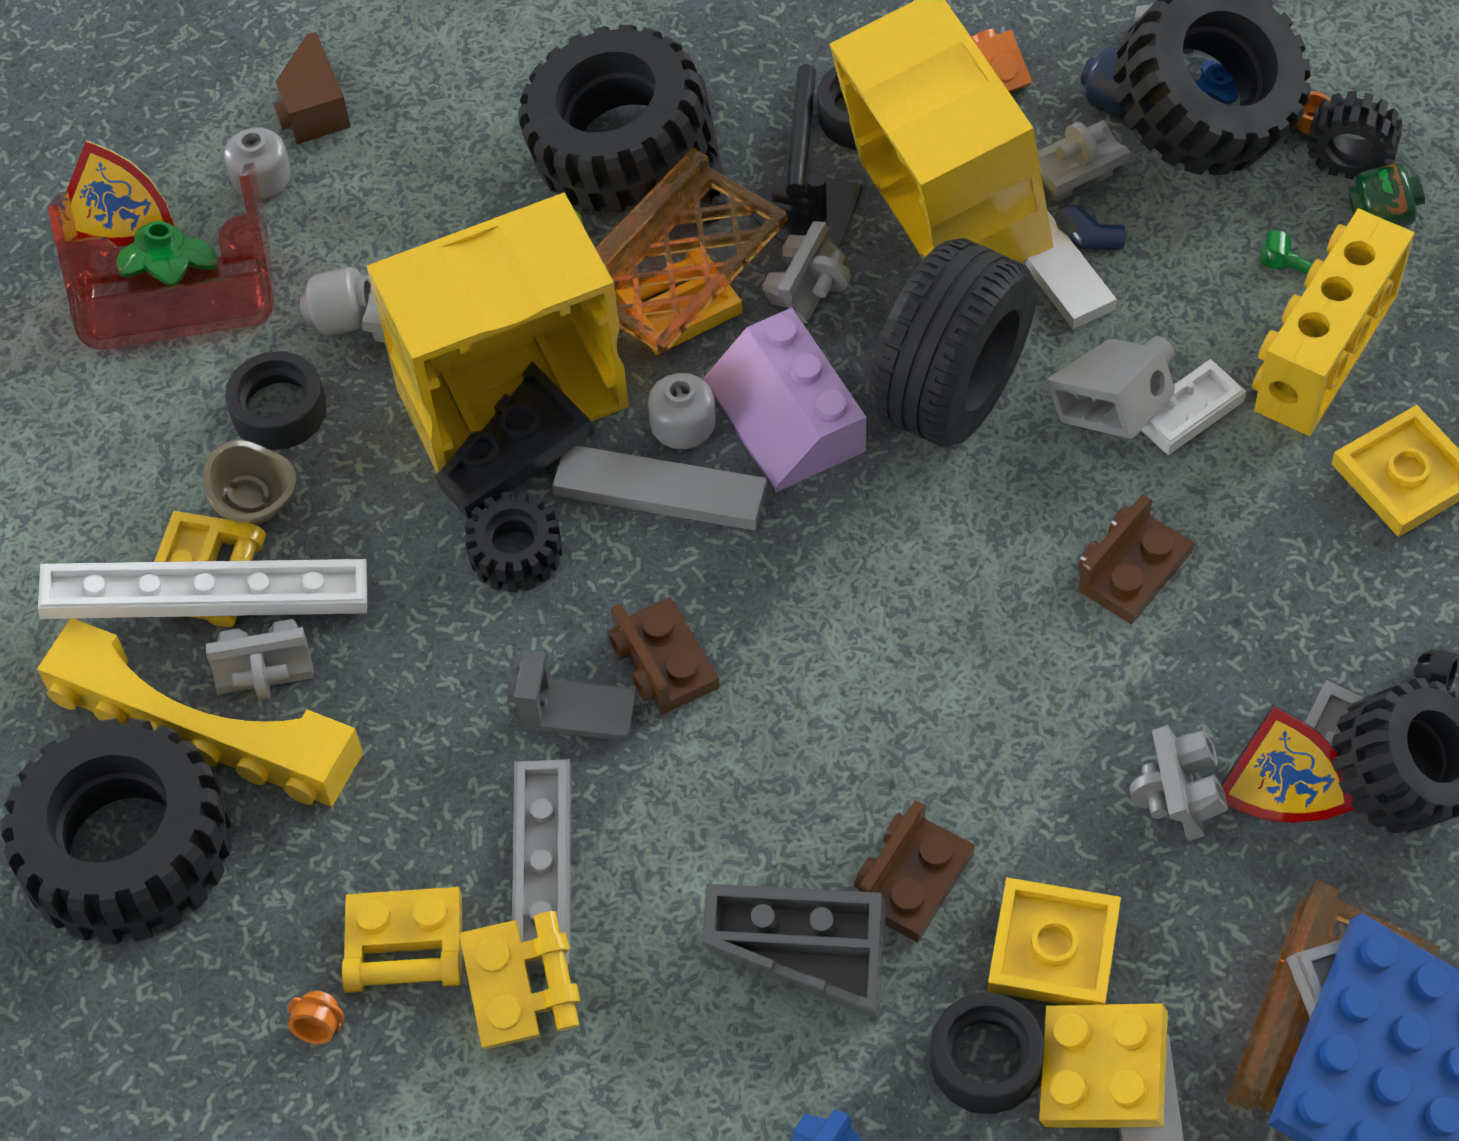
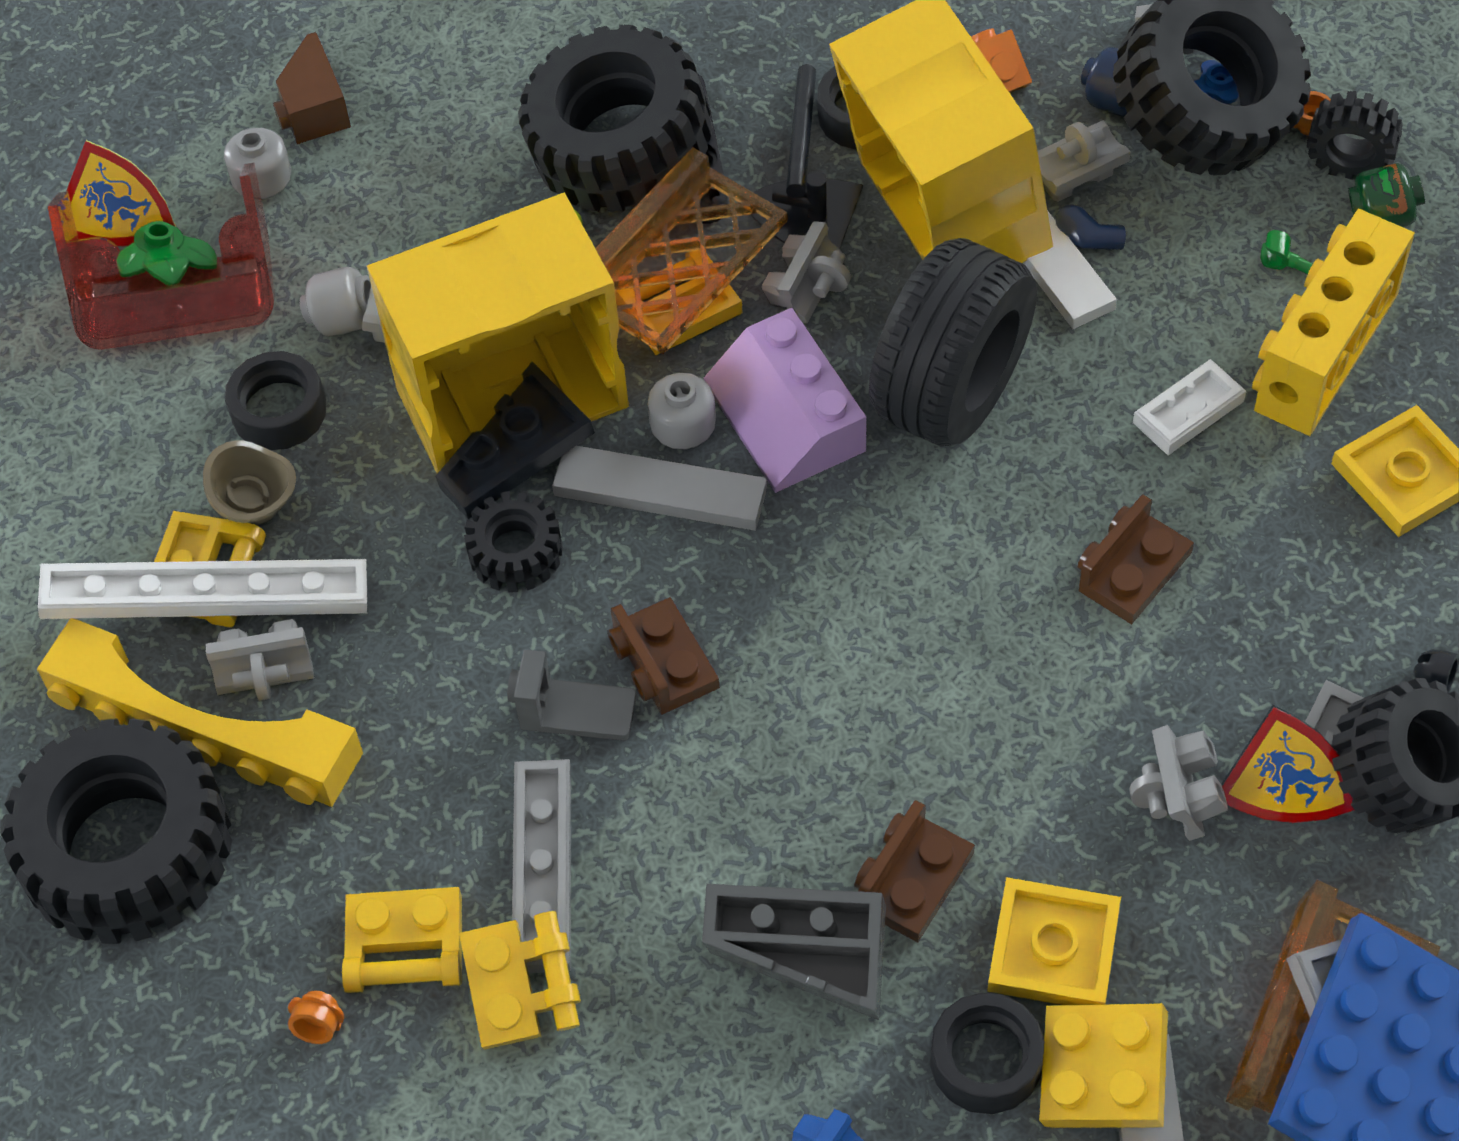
(1115, 386): light grey torso -> none

